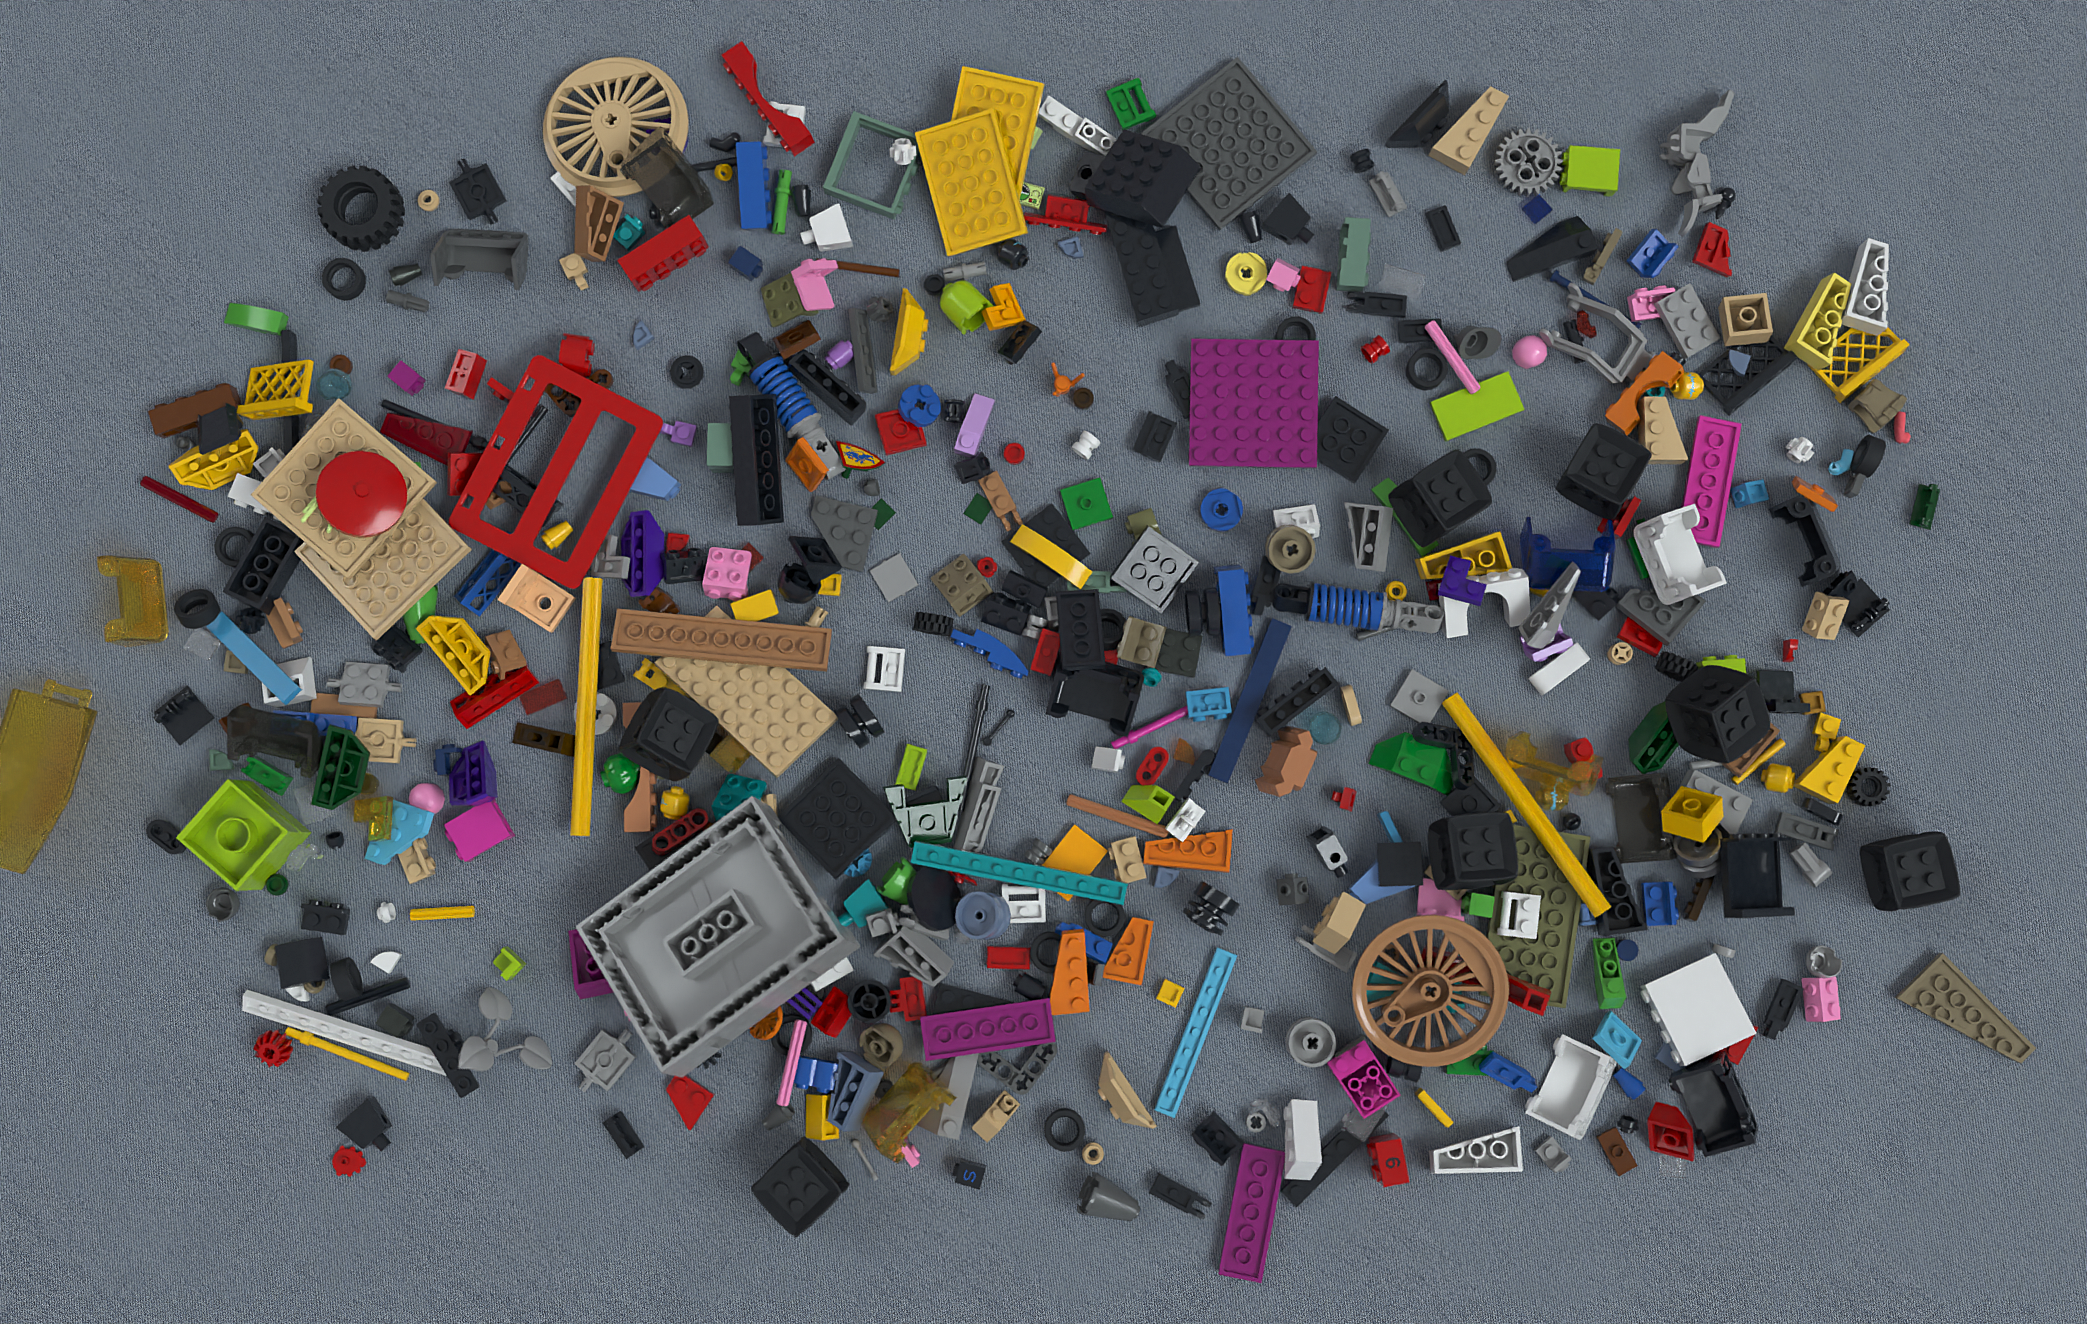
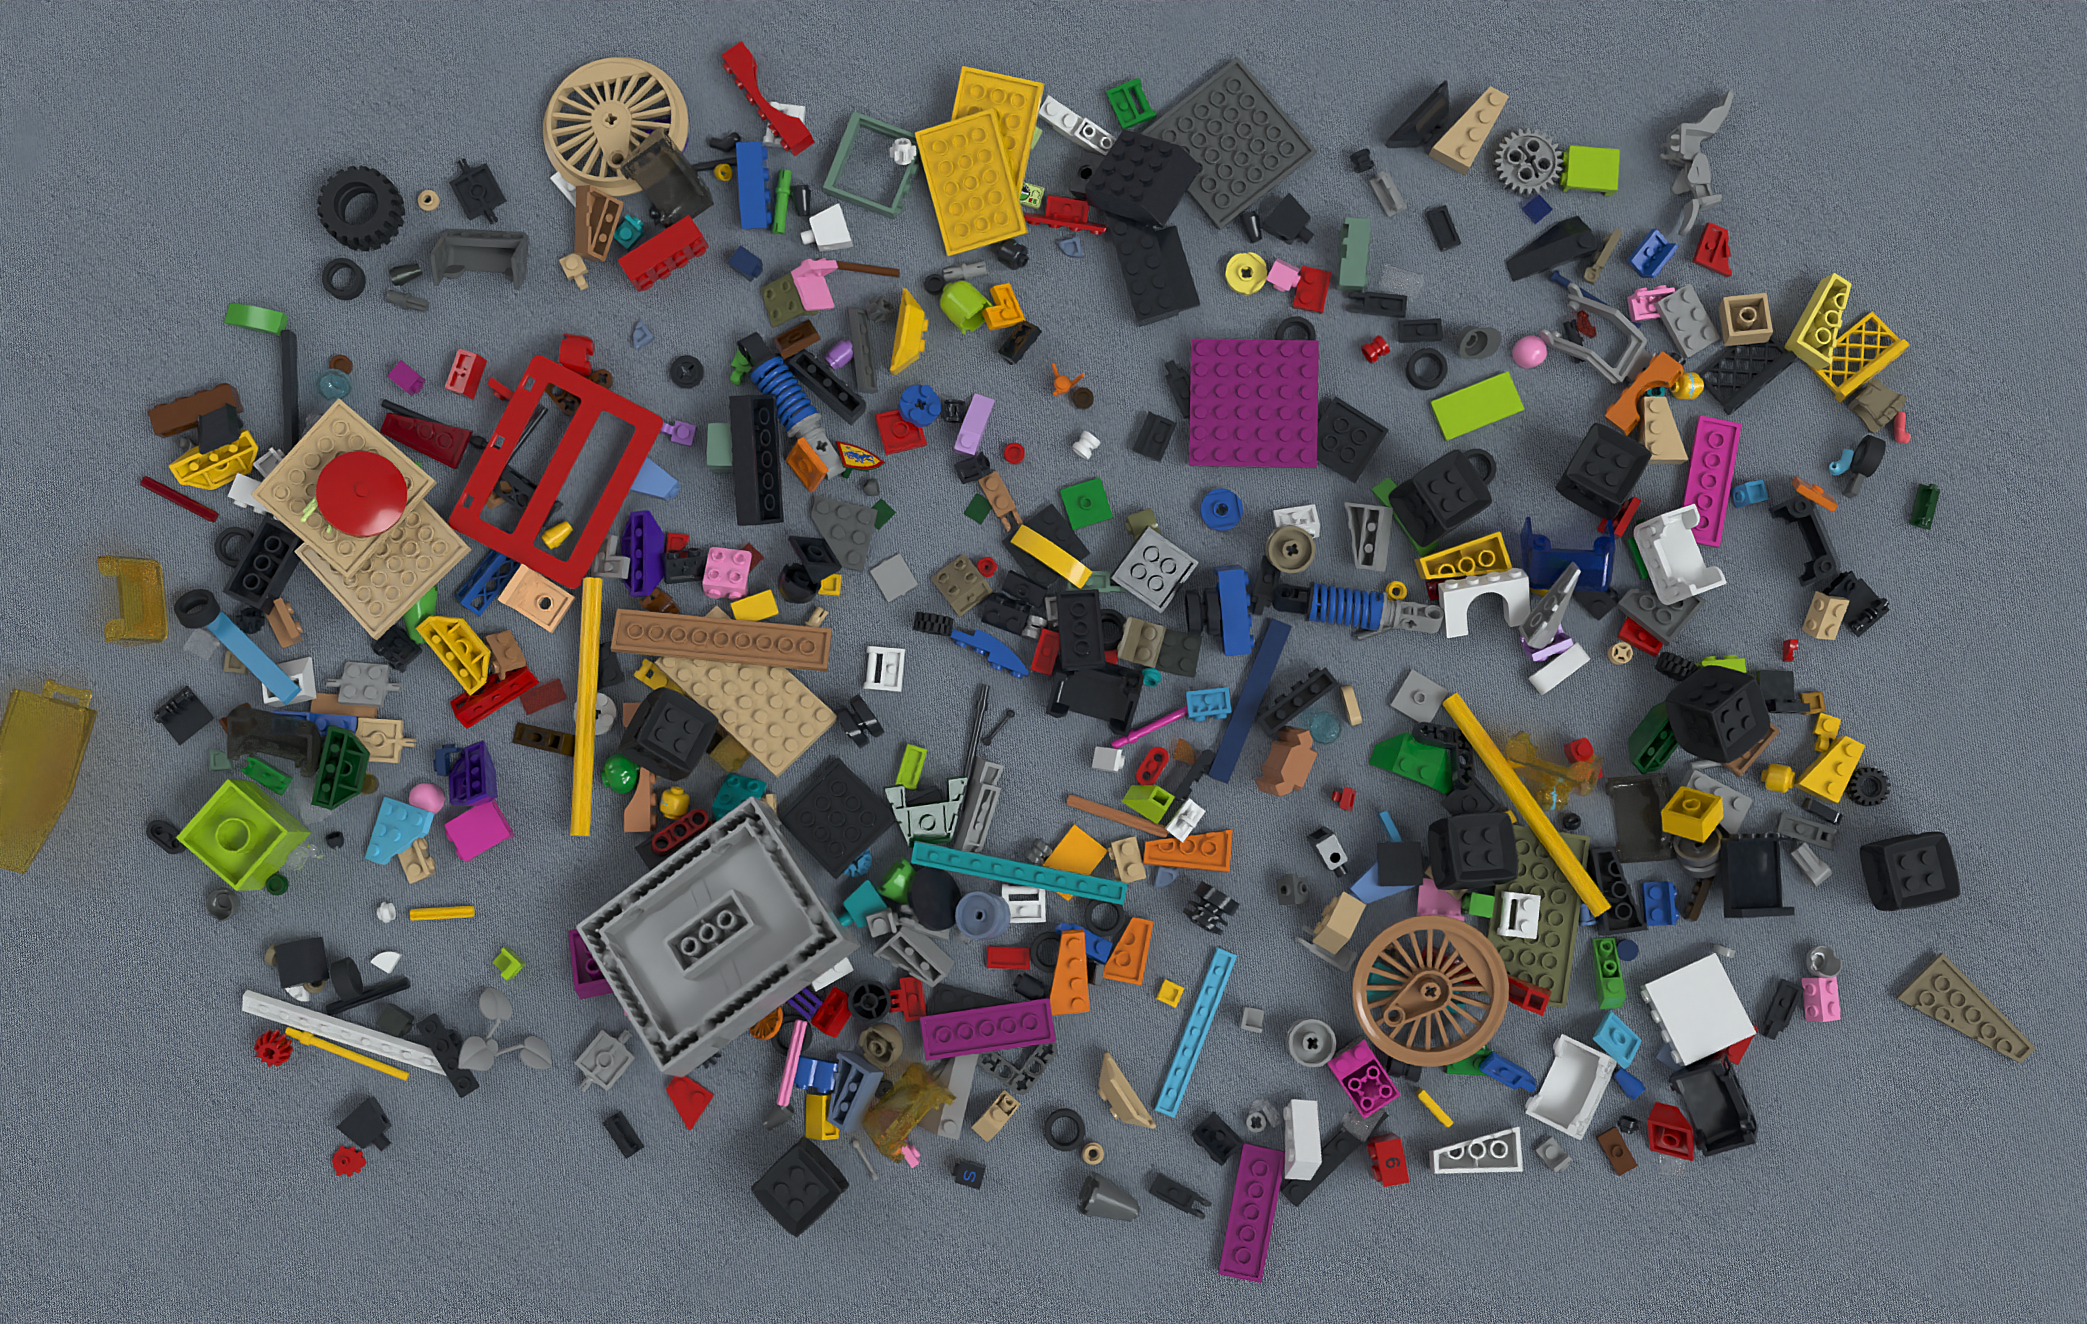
(276, 405): yellow fence -> none
(325, 918): black bracket -> none
(378, 814): clear yellow plate -> none
(460, 470): red wing -> none
(960, 878): red piece -> none
(1452, 357): bright pink axle -> none
(1457, 587): dark purple plate -> none
(1728, 197): black bar -> none
(1738, 361): sand blue tile -> none
(1763, 757): yellow bar -> none
(1799, 450): white gear -> none
(1867, 296): white wedge -> none

